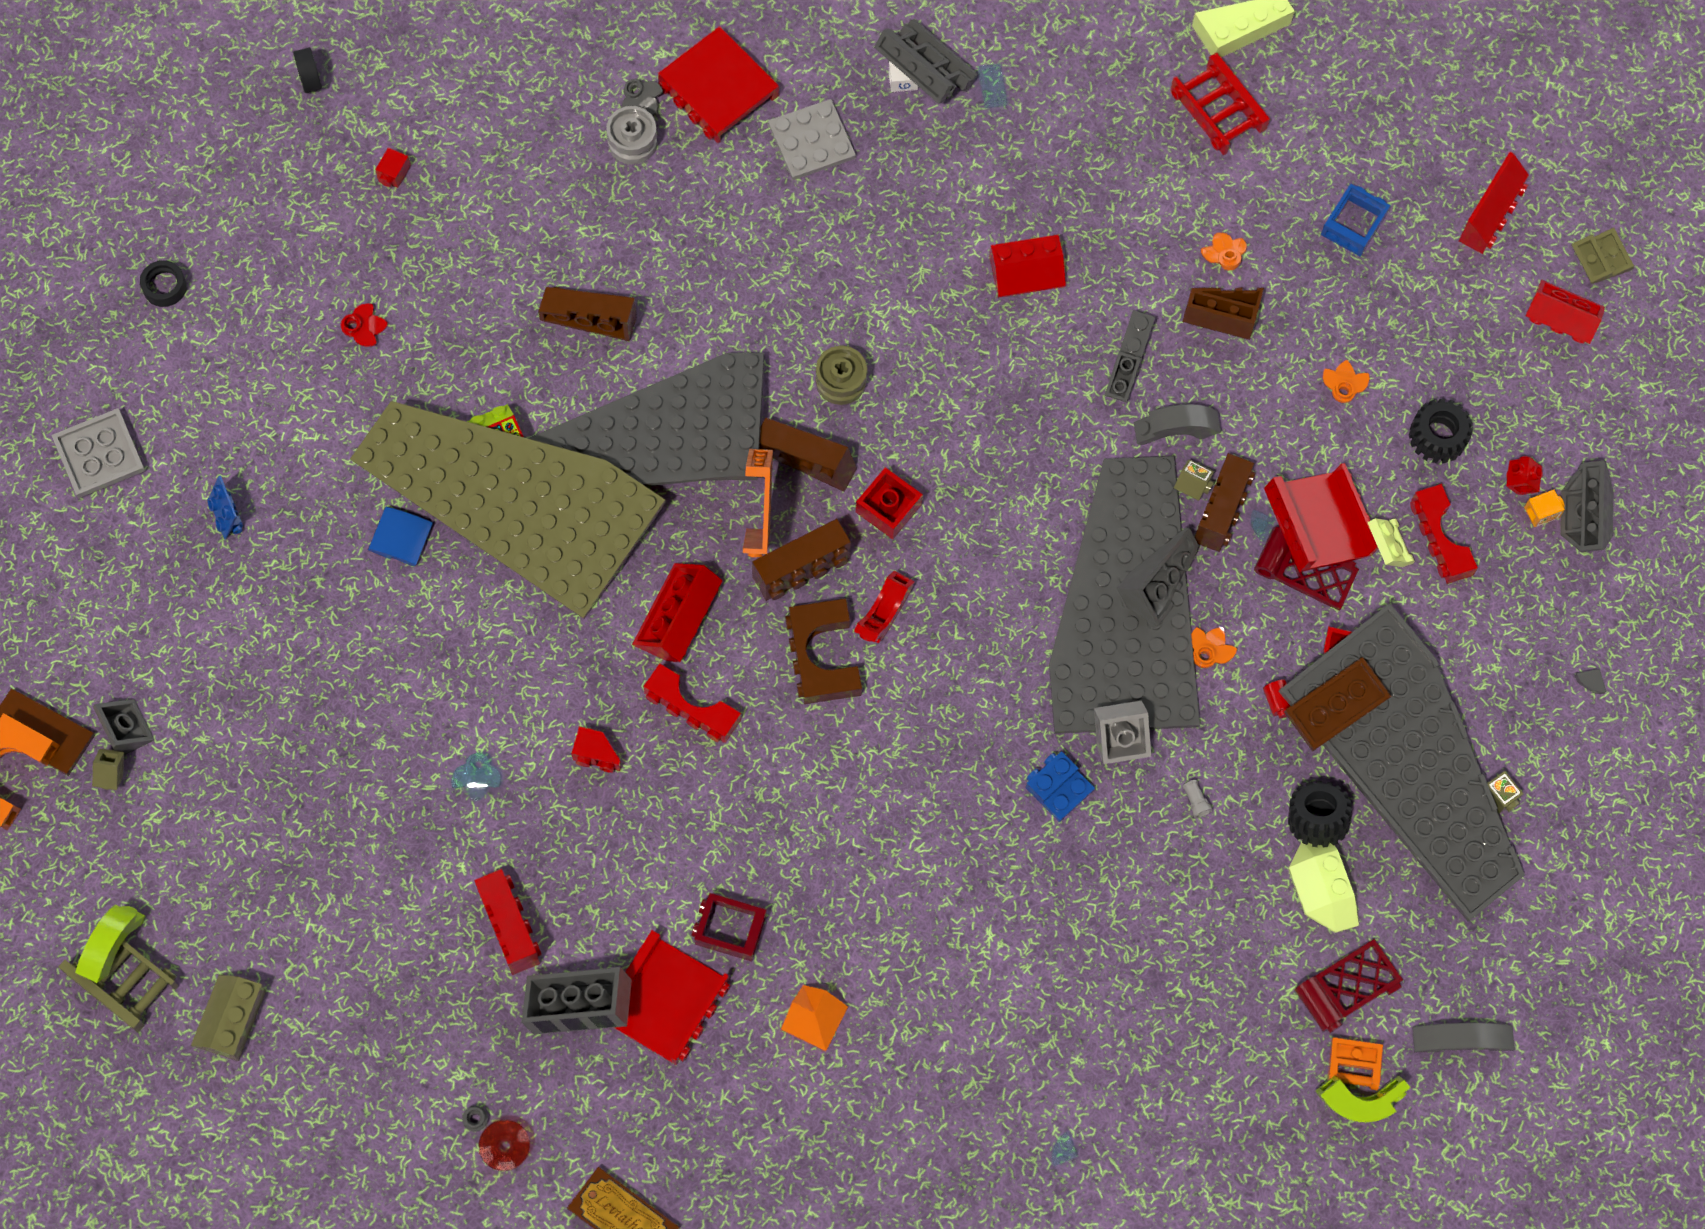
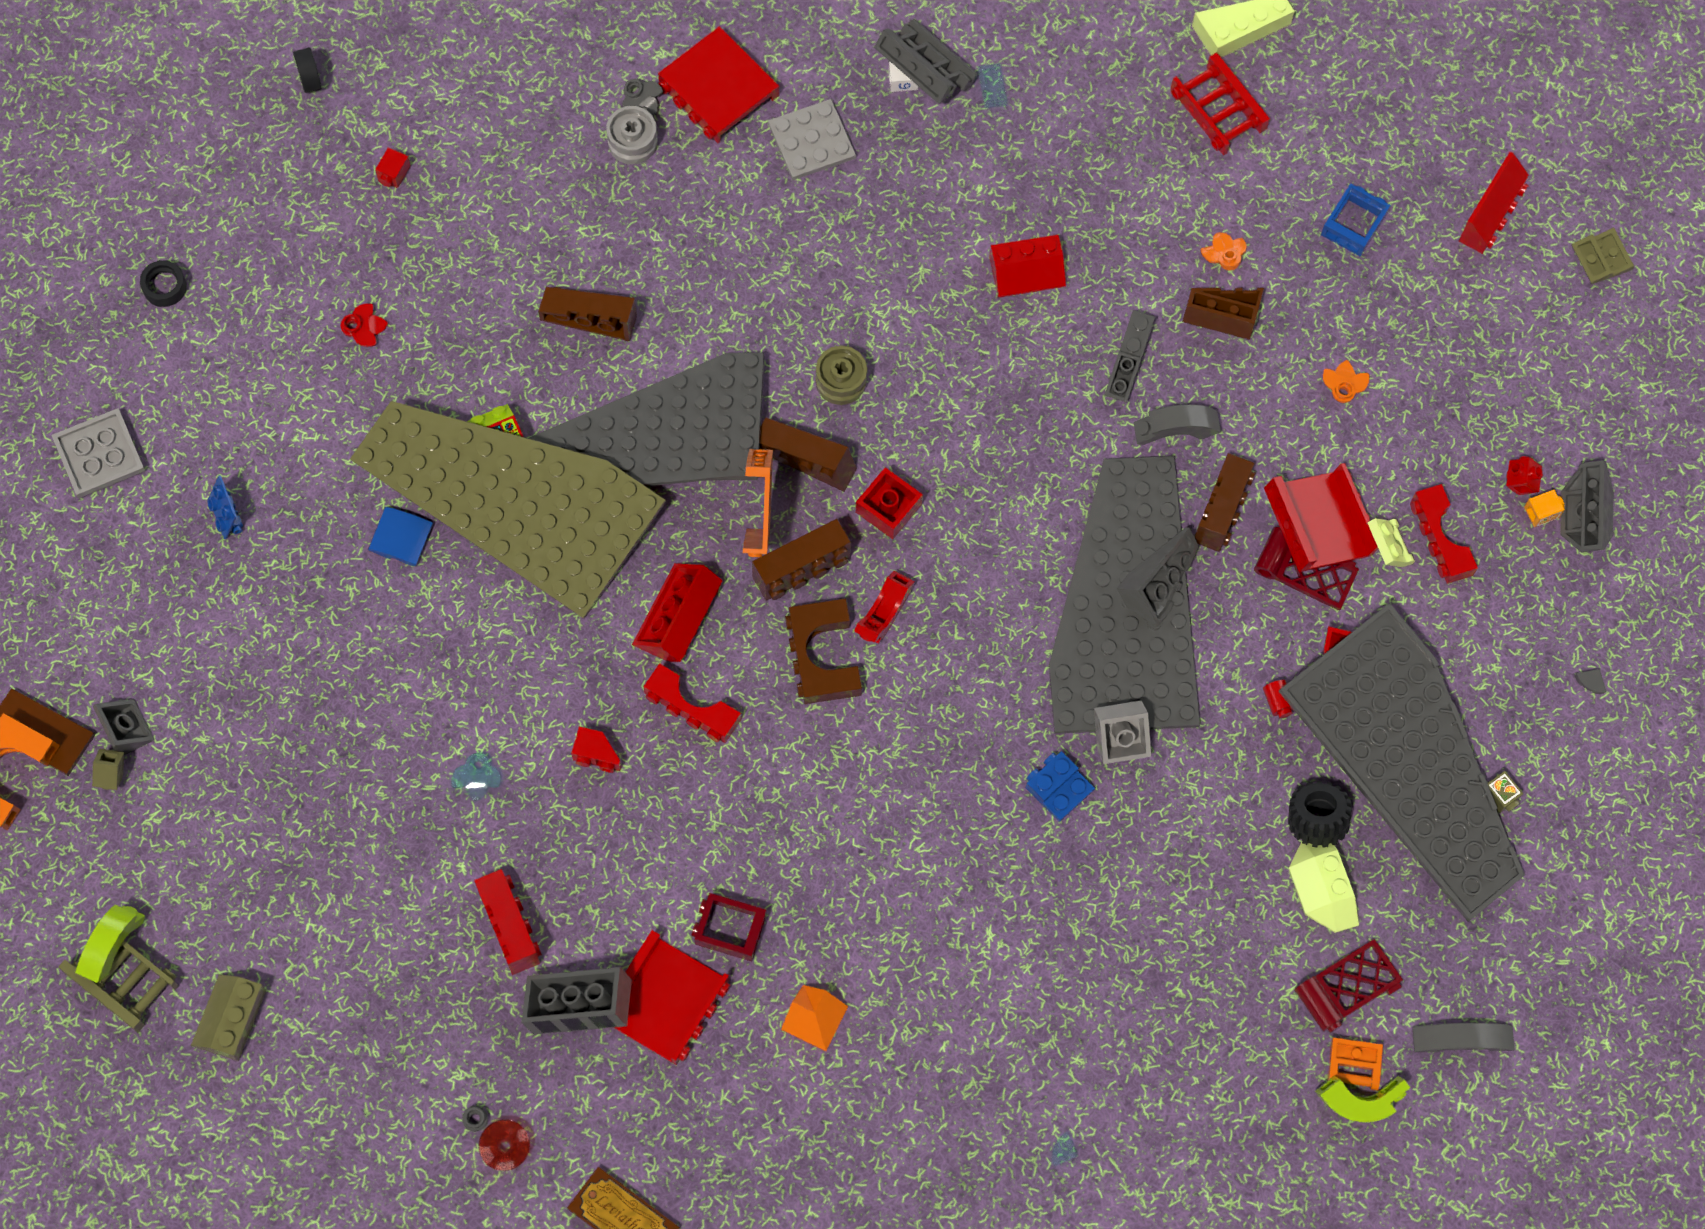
(1194, 480): olive brick -> none
(1199, 805): light grey pin -> none
(1213, 645): orange plate -> none
(1261, 524): clear light blue tile -> none
(1337, 704): reddish brown tile -> none
(1436, 447): black tyre -> none
(1565, 312): red slope -> none

